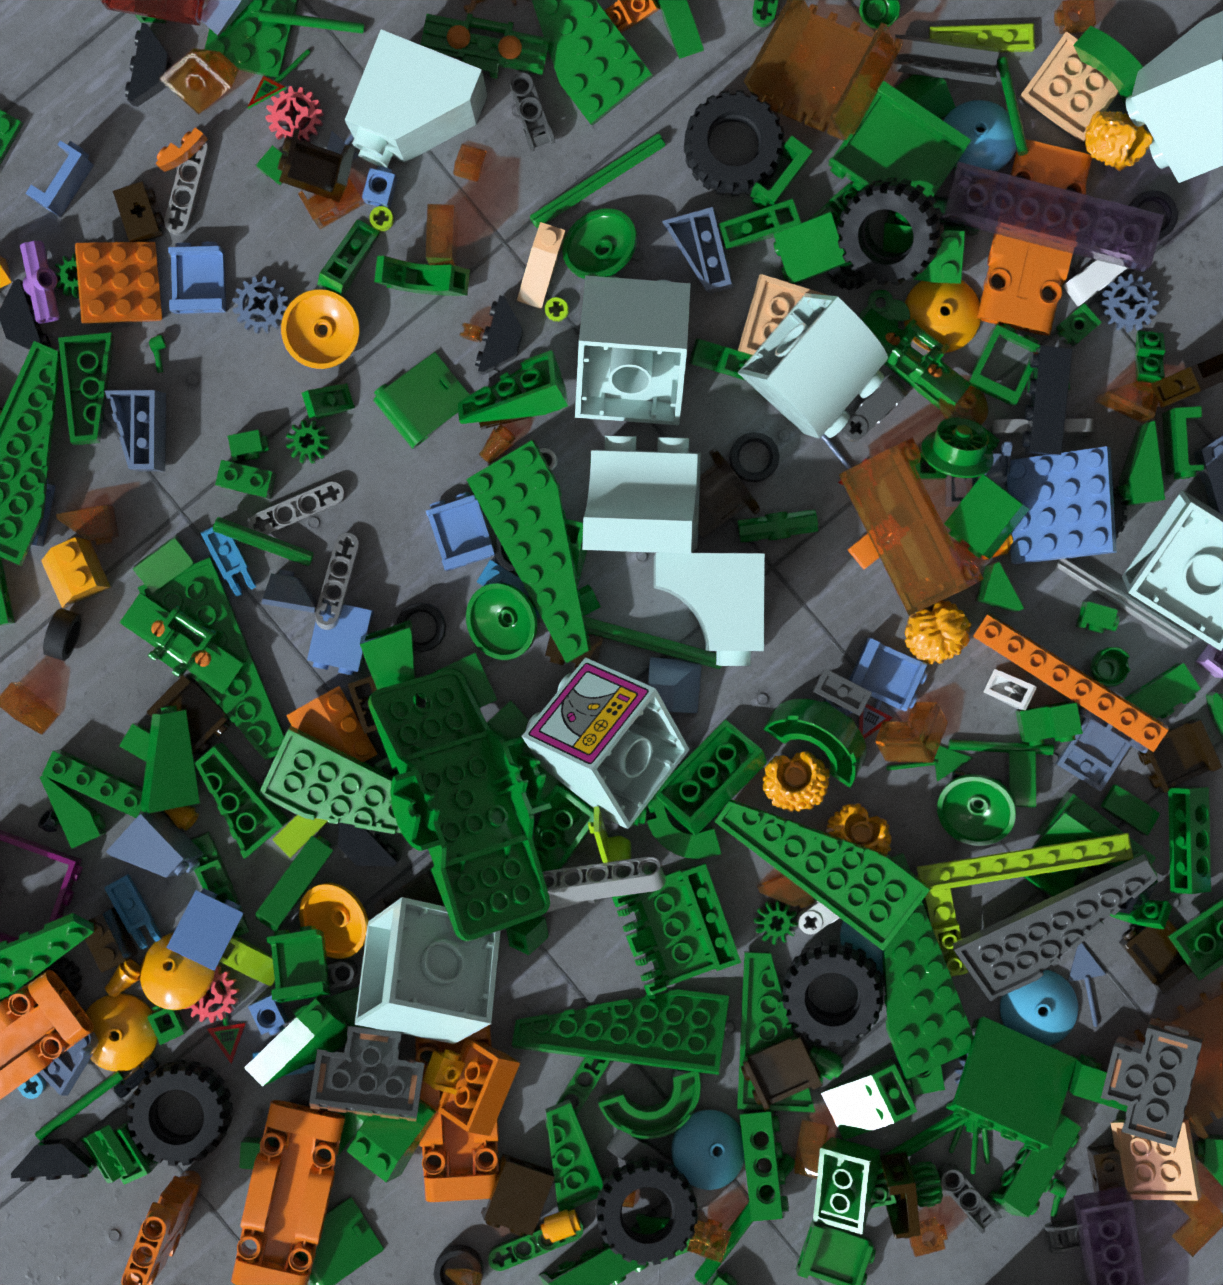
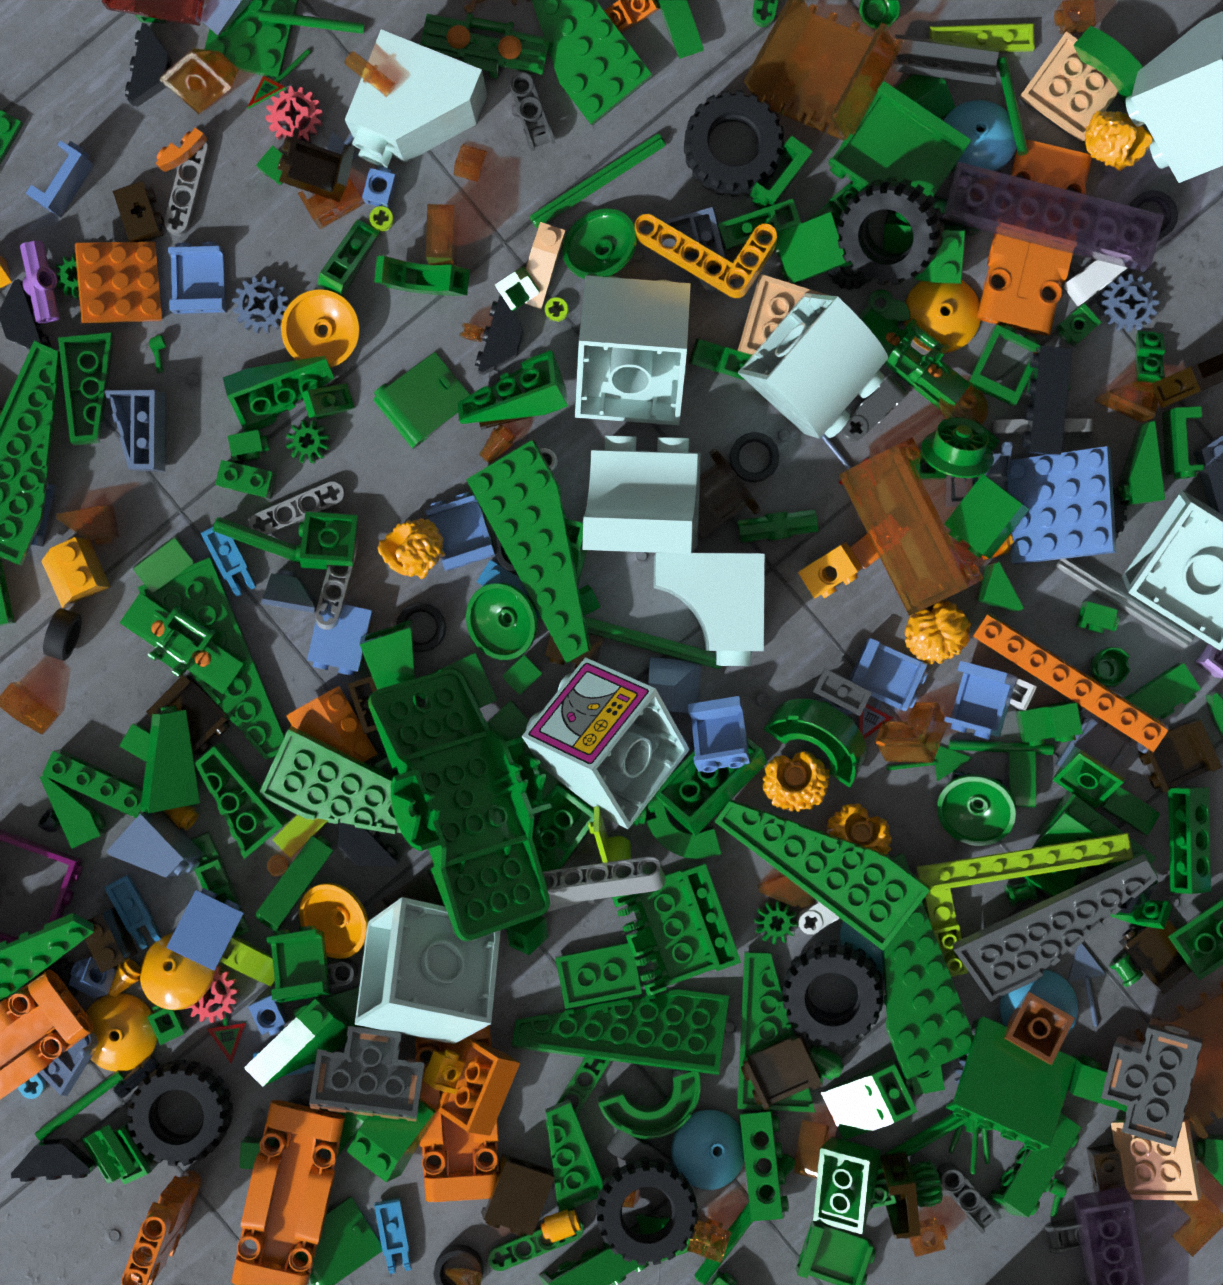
(94, 987): none -> medium blue brick
(268, 390): none -> green wedge
(277, 865): none -> clear orange axle
(327, 540): none -> green plate
(370, 73): none -> clear orange axle
(393, 1232): none -> dark azure hinge
(412, 547): none -> light orange hair
(517, 288): none -> panel
(522, 674): none -> green panel
(598, 975): none -> green plate
(707, 258): none -> light orange beam
(719, 734): none -> medium blue panel
(842, 560): none -> light orange brick
(981, 700): none -> medium blue panel
(1020, 892): none -> green bush
(1038, 1027): none -> dark orange slope
(1087, 778): none -> green slope
(1126, 969): none -> green bush

